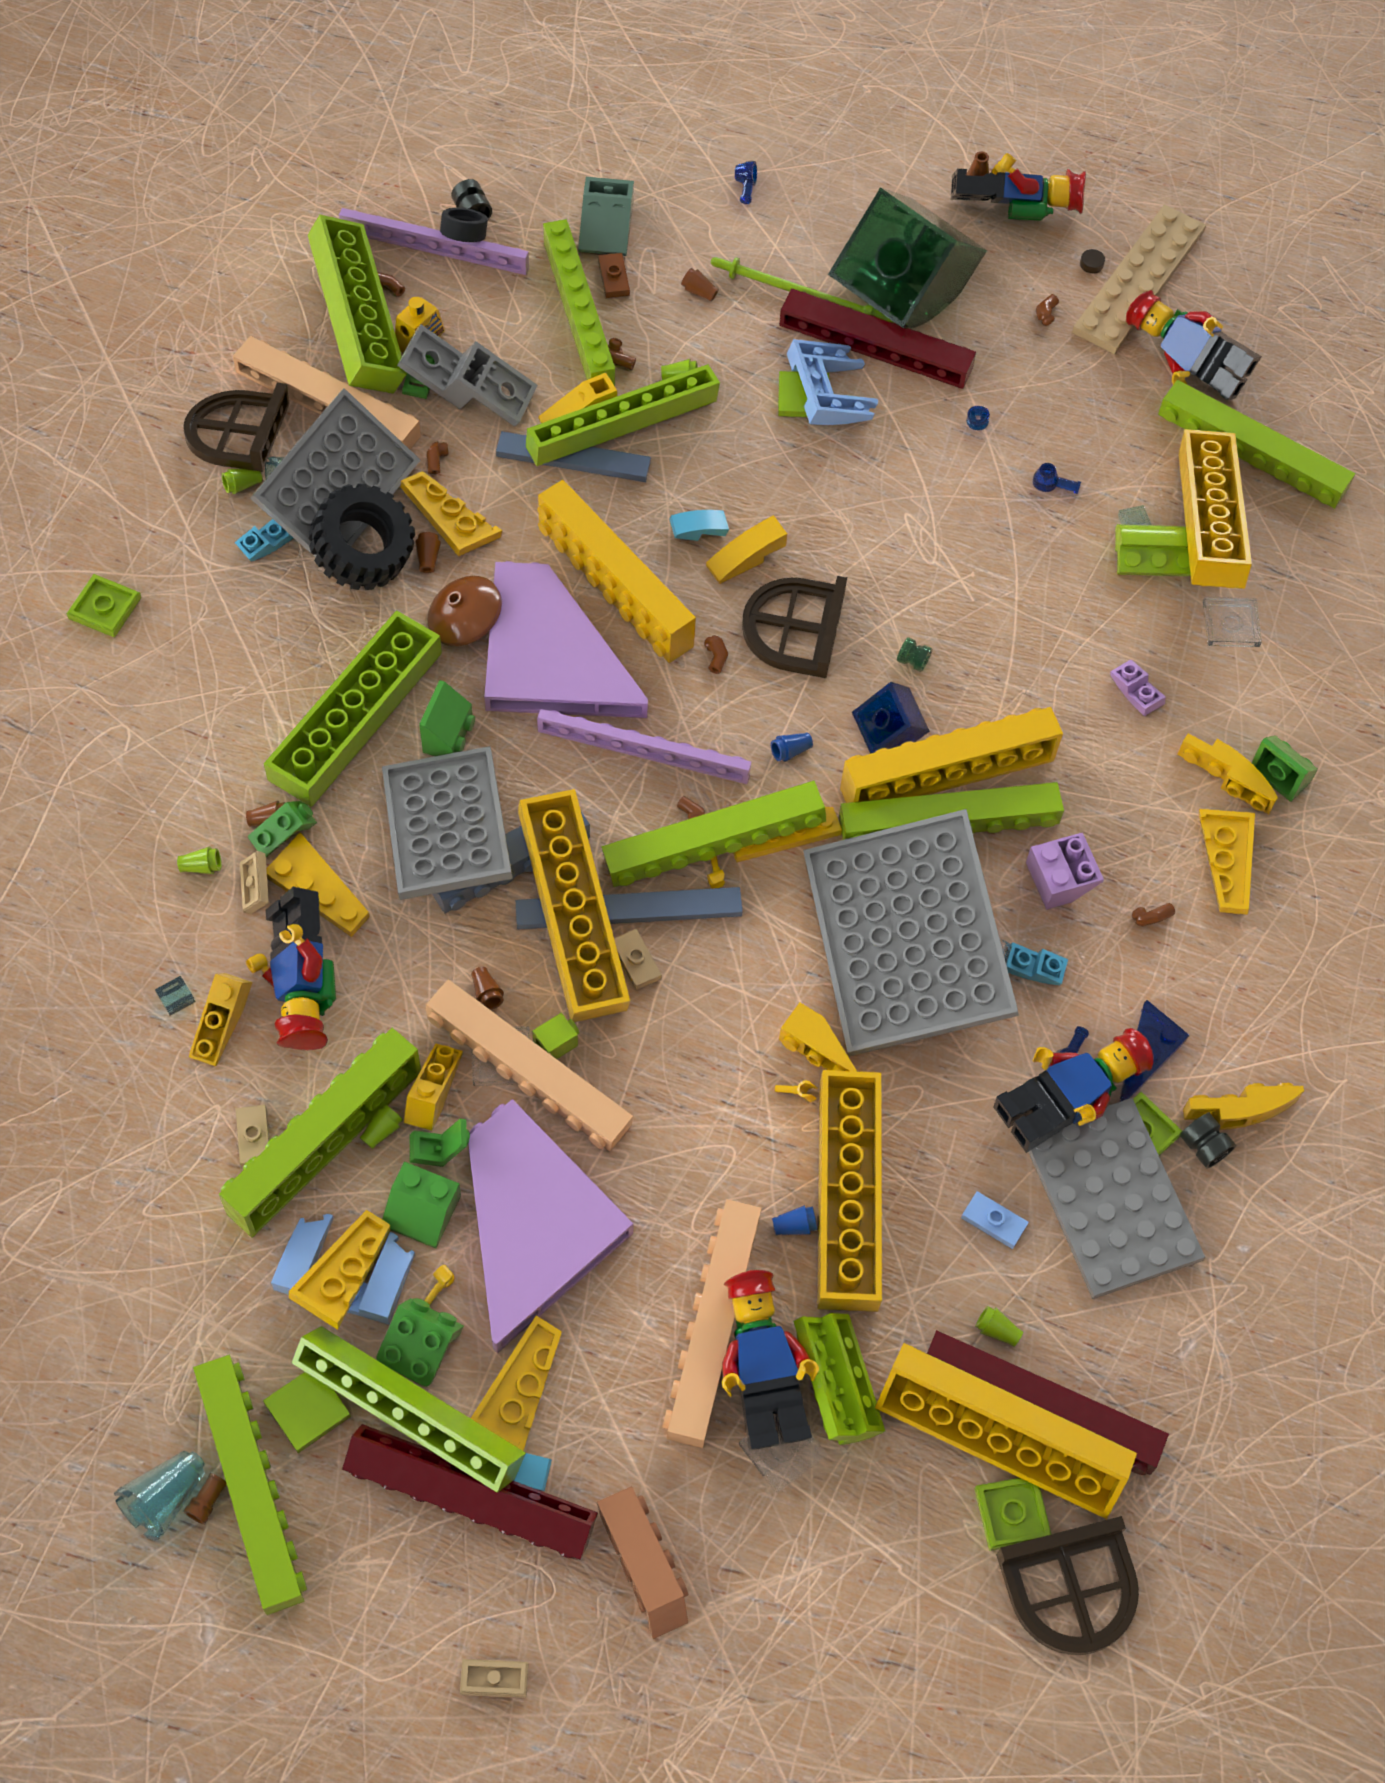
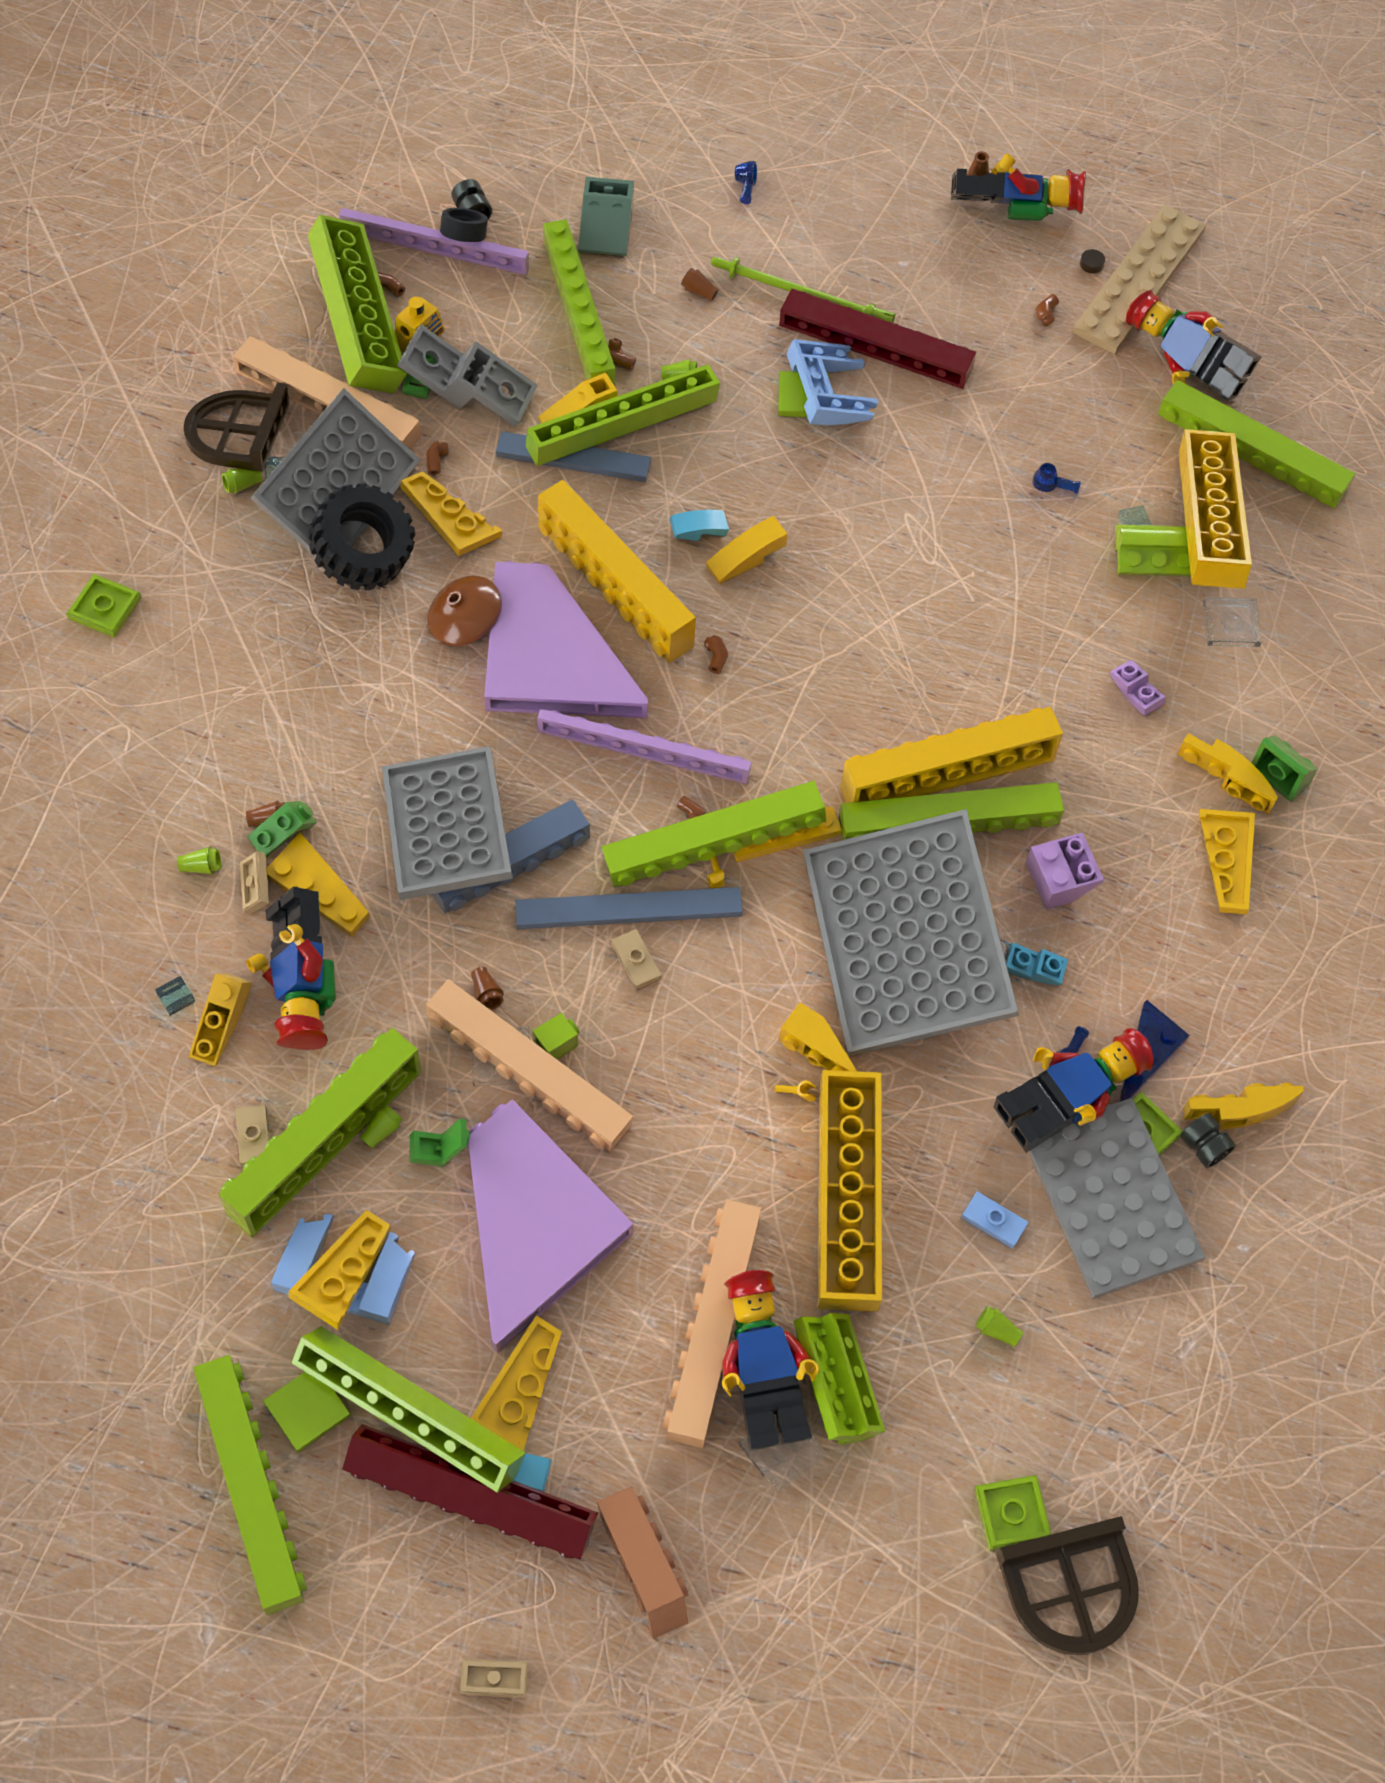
(160, 1493): clear light blue cone -> none
(201, 1505): dark orange pin -> none
(262, 542): medium azure slope -> none
(353, 708): lime brick -> none
(418, 1340): bright green bracket -> none
(421, 1204): bright green slope -> none
(427, 551): dark orange cone -> none
(432, 1087): yellow slope -> none
(445, 1279): yellow hand -> none
(446, 722): bright green slope -> none
(573, 906): yellow brick -> none
(614, 275): dark orange plate -> none
(789, 746): blue cone -> none
(796, 1222): blue cone -> none
(826, 630): dark brown window -> none
(890, 718): clear blue slope -> none
(906, 260): clear green brick -> none
(916, 655): clear green wheel -> none
(976, 424): clear blue bush -> none
(1006, 1431): yellow brick -> none
(1061, 1401): dark red brick -> none
(1154, 916): dark orange arm -> none

